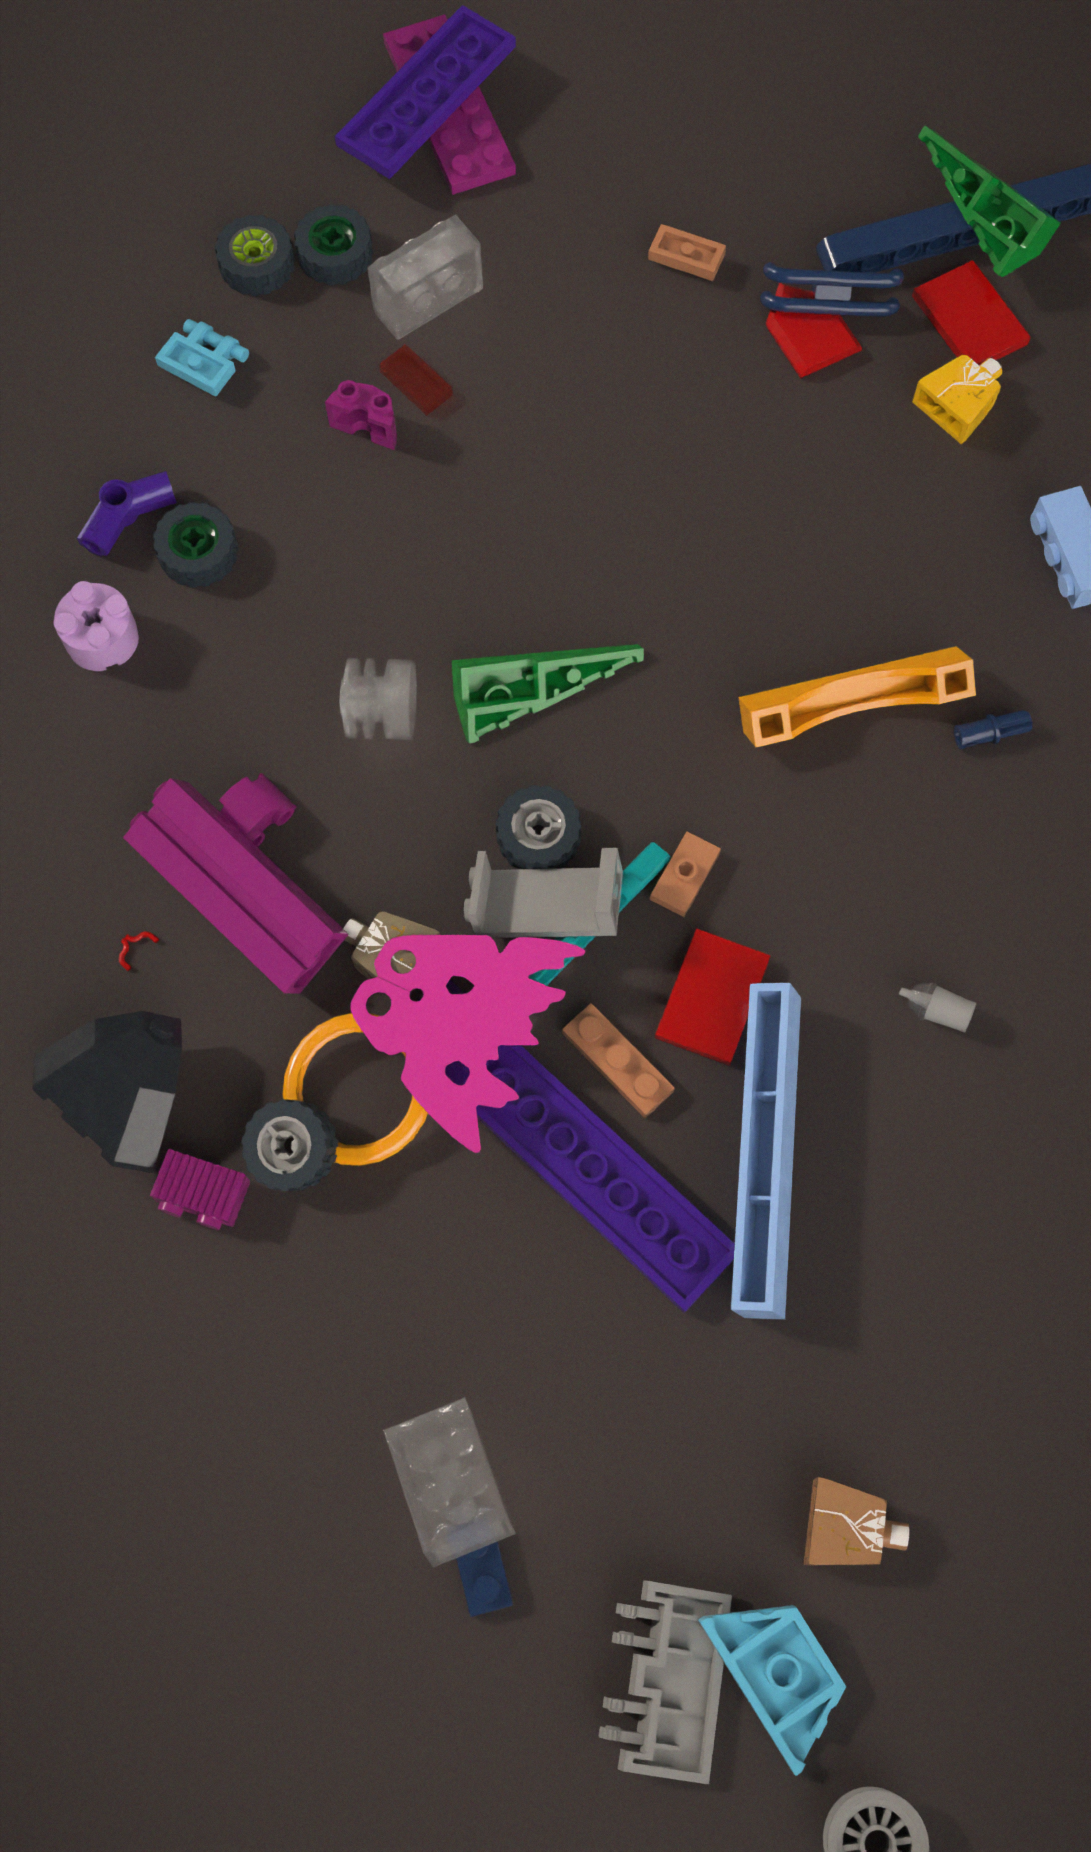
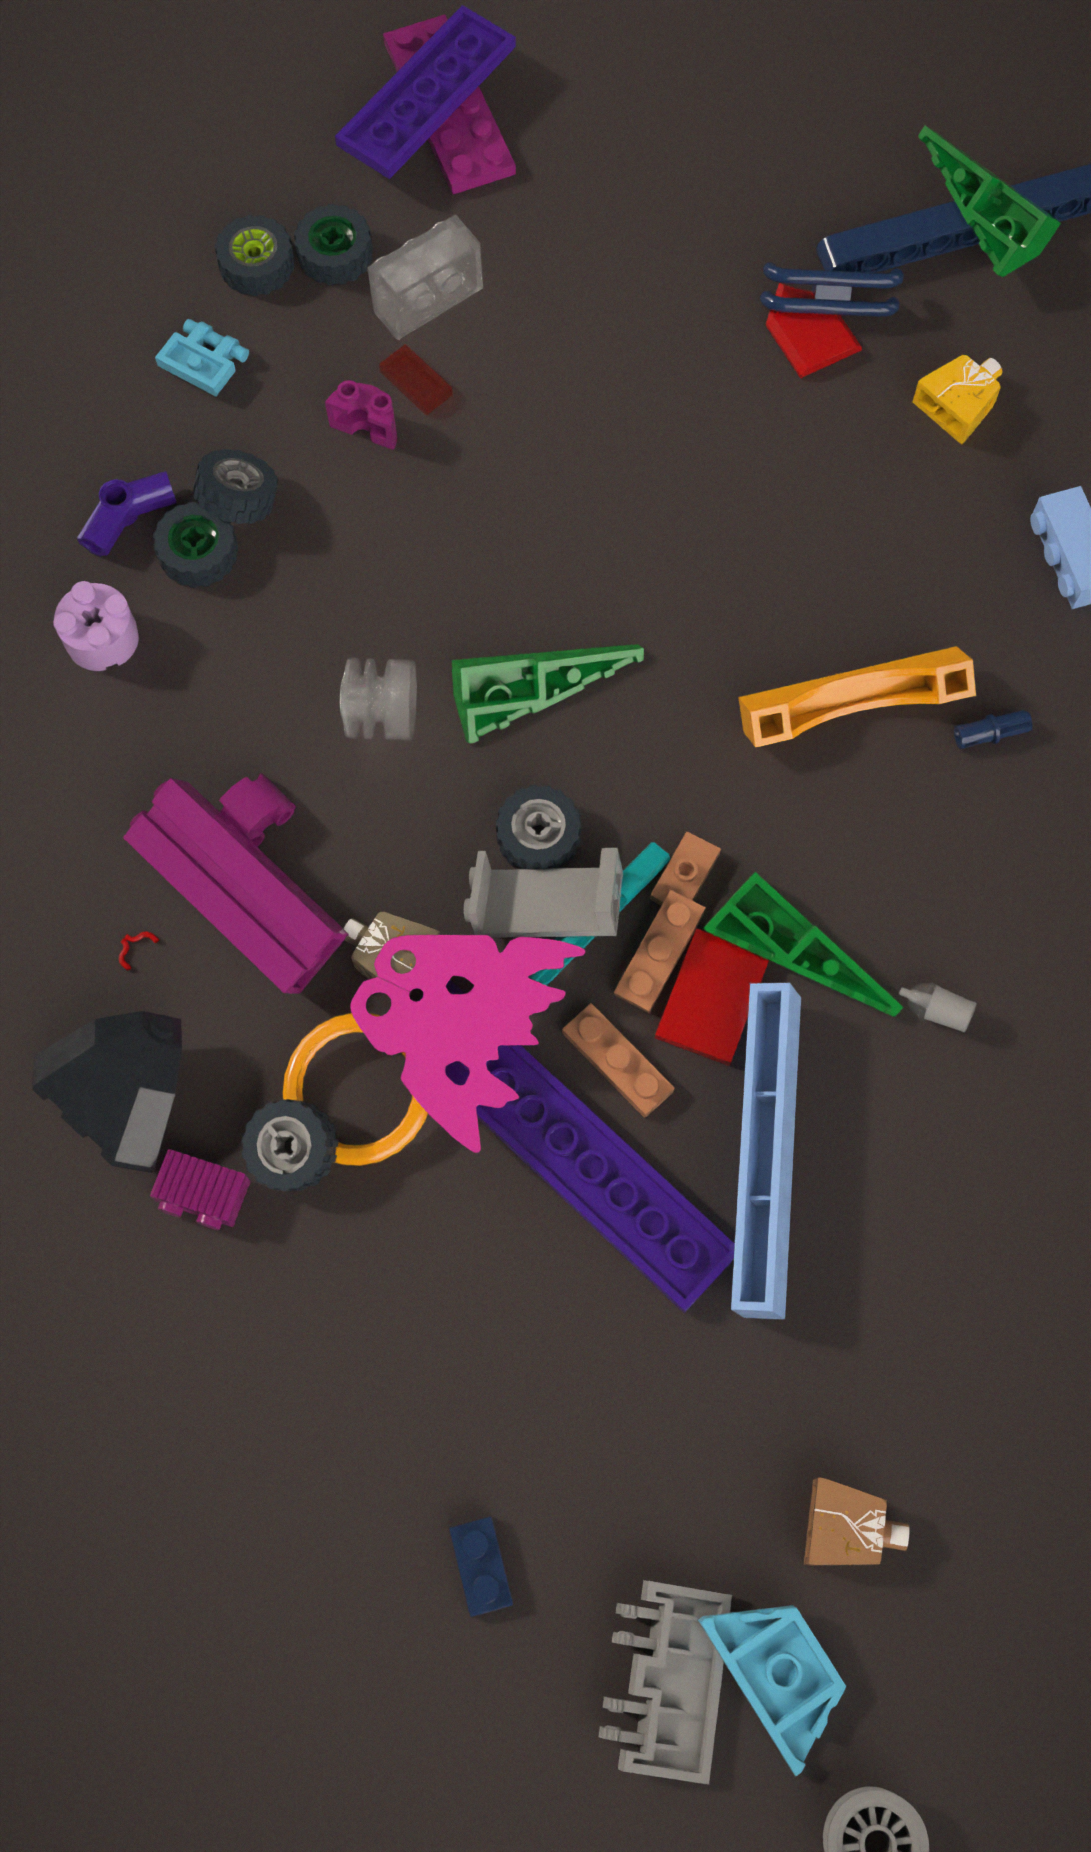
(235, 486): none -> black wheel
(448, 1482): clear brick -> none
(659, 951): none -> nougat plate
(686, 252): nougat plate -> none
(772, 928): none -> green wedge
(971, 314): red tile -> none

